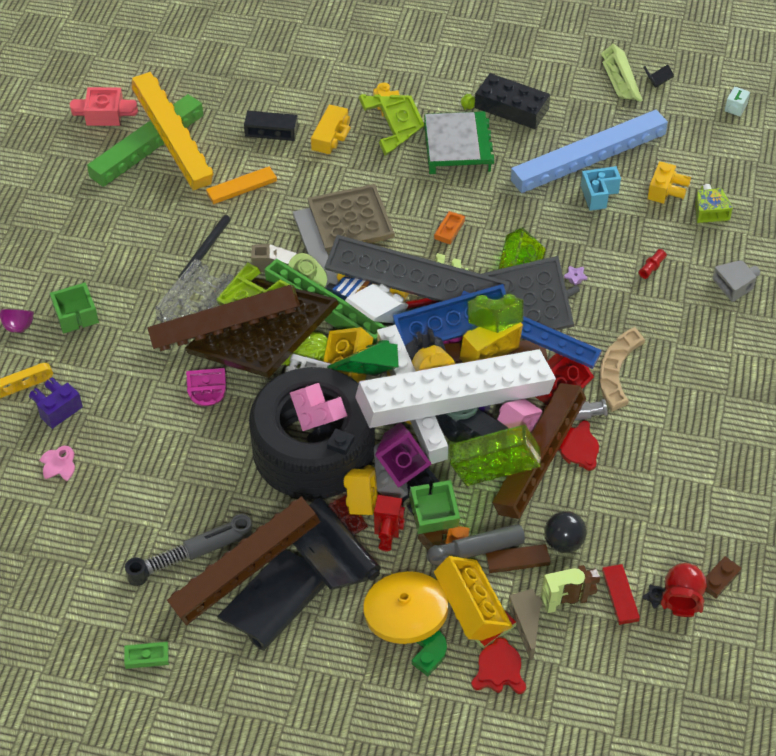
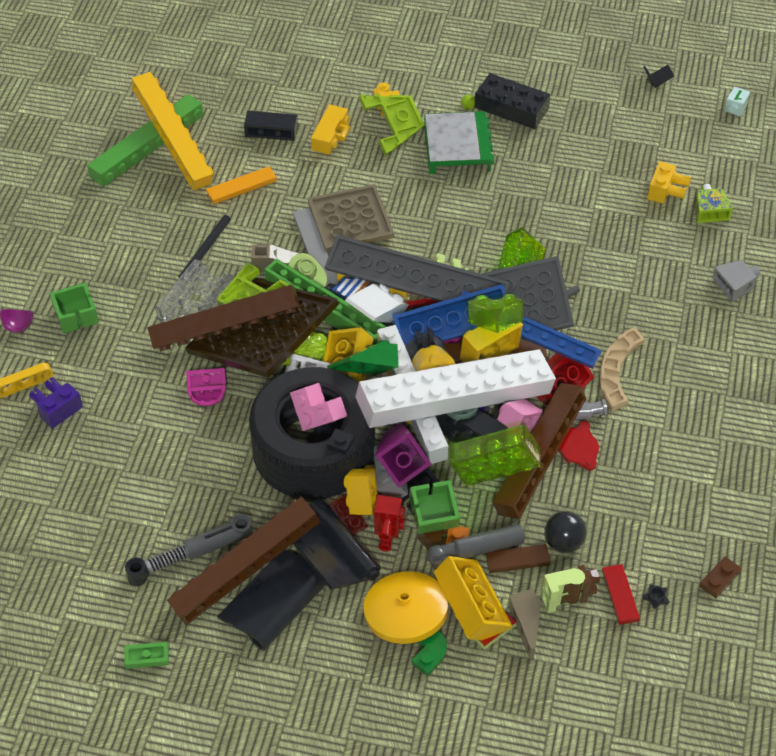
(58, 465): bright pink plate -> none
(103, 106): coral brick -> none
(449, 227): orange plate -> none
(499, 666): red tile -> none
(575, 279): lavender plate -> none
(588, 151): light blue brick -> none
(598, 185): medium azure brick -> none
(620, 73): yellowish green wedge -> none
(652, 263): red pin -> none
(684, 590): red tile -> none

